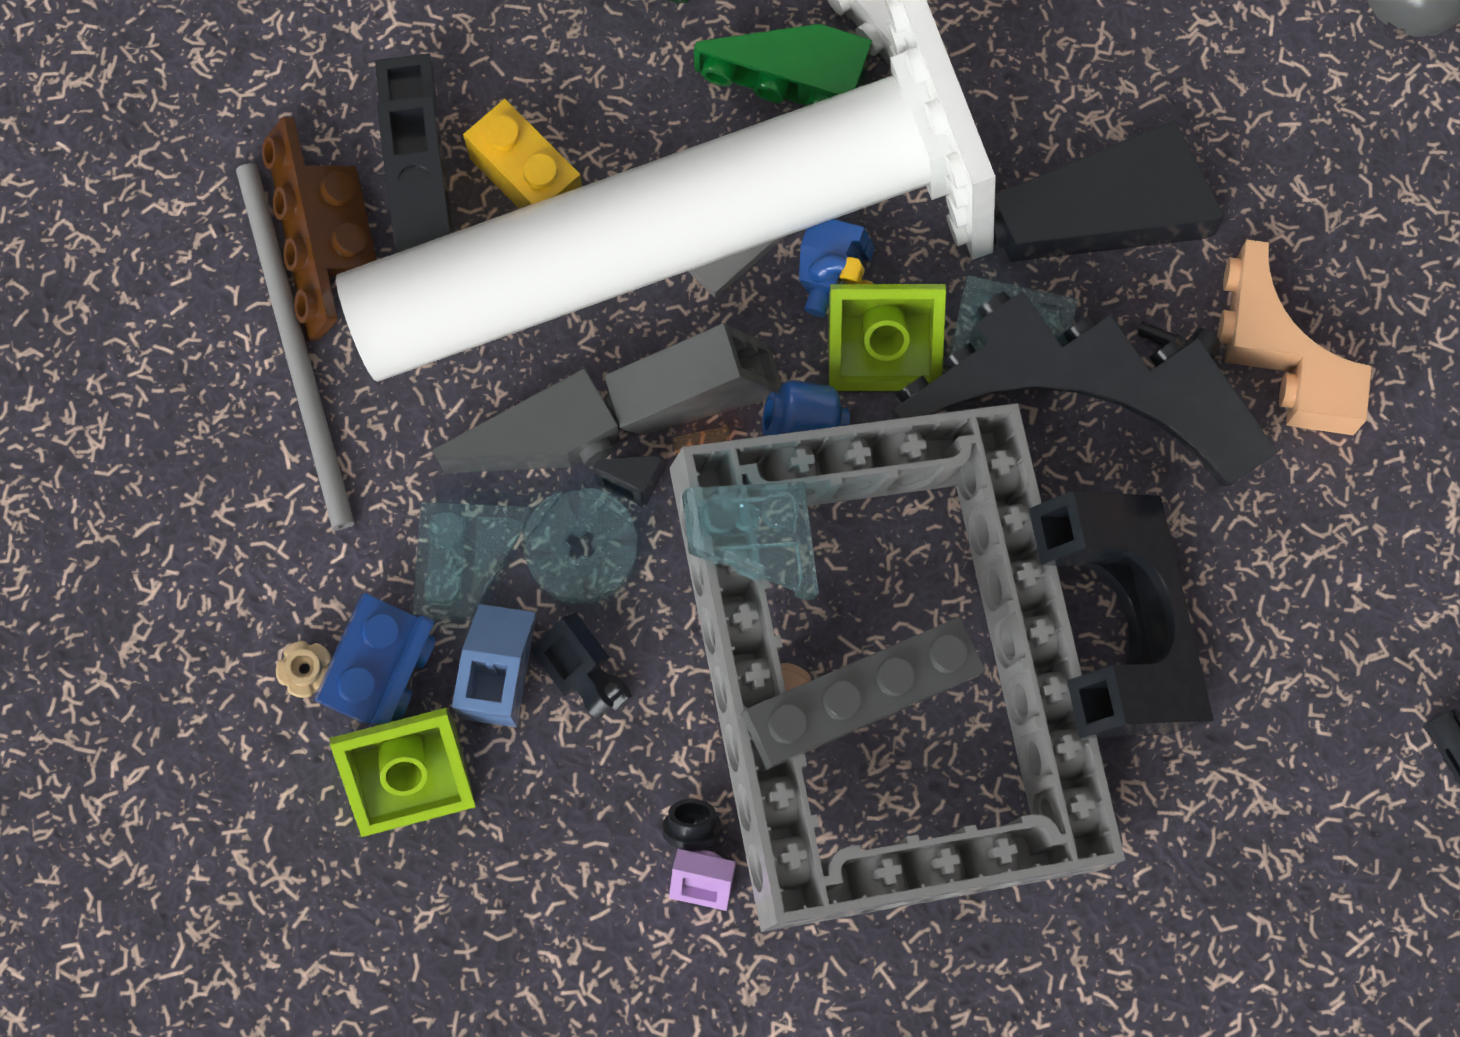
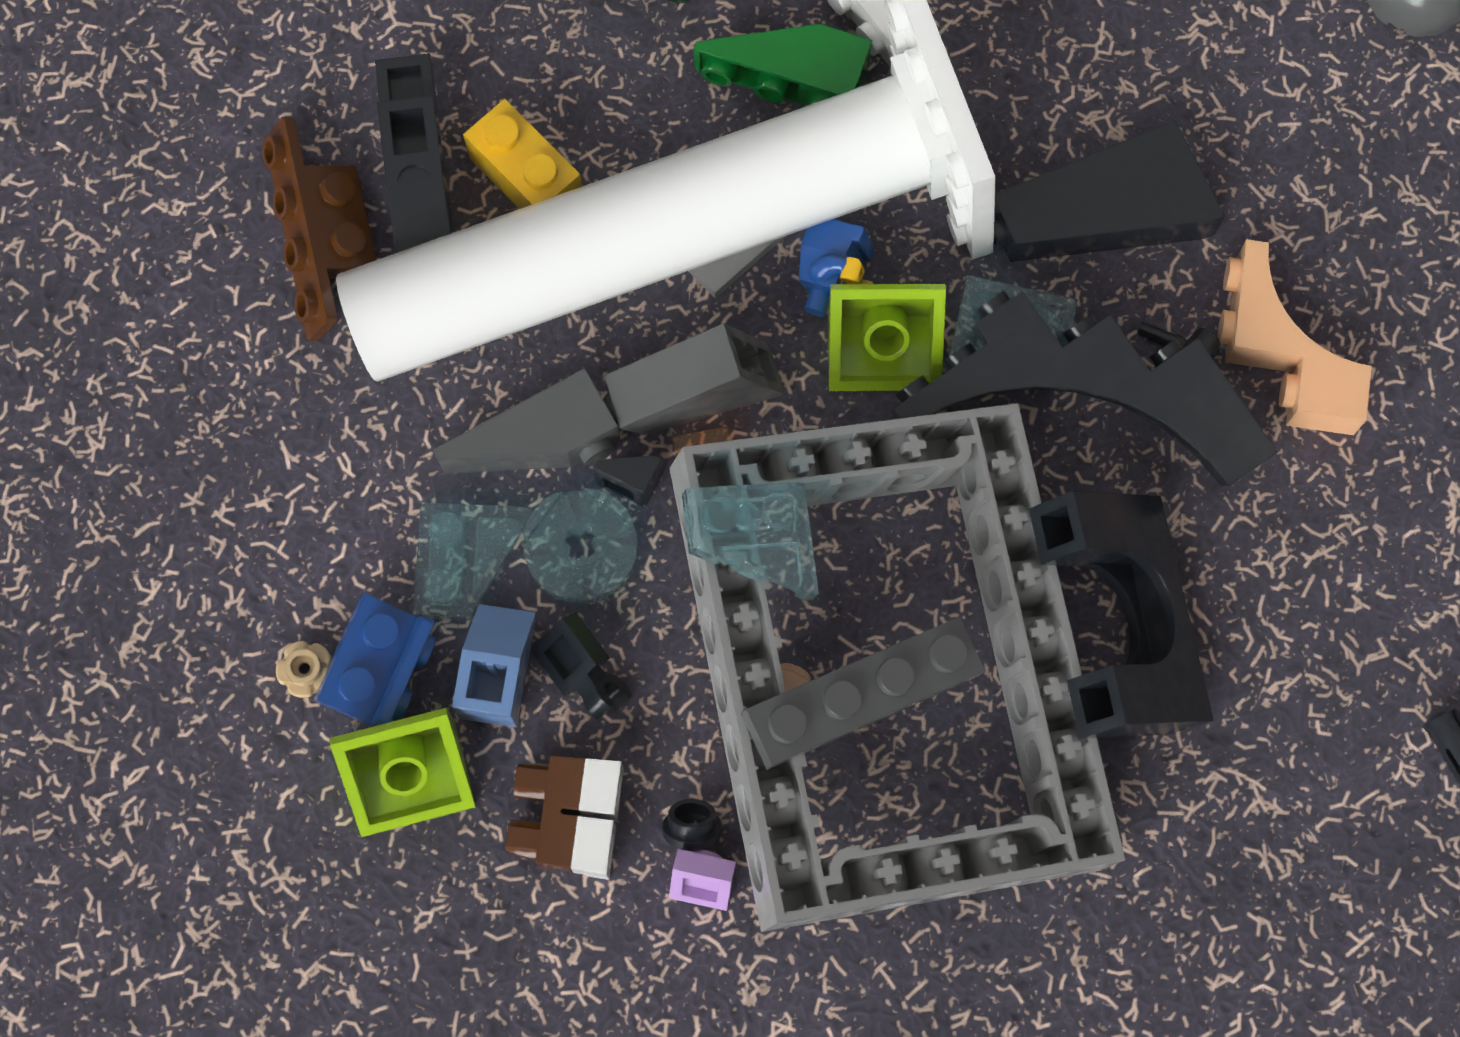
(295, 347): light grey piece -> none
(563, 840): none -> hips
(803, 407): blue head -> none

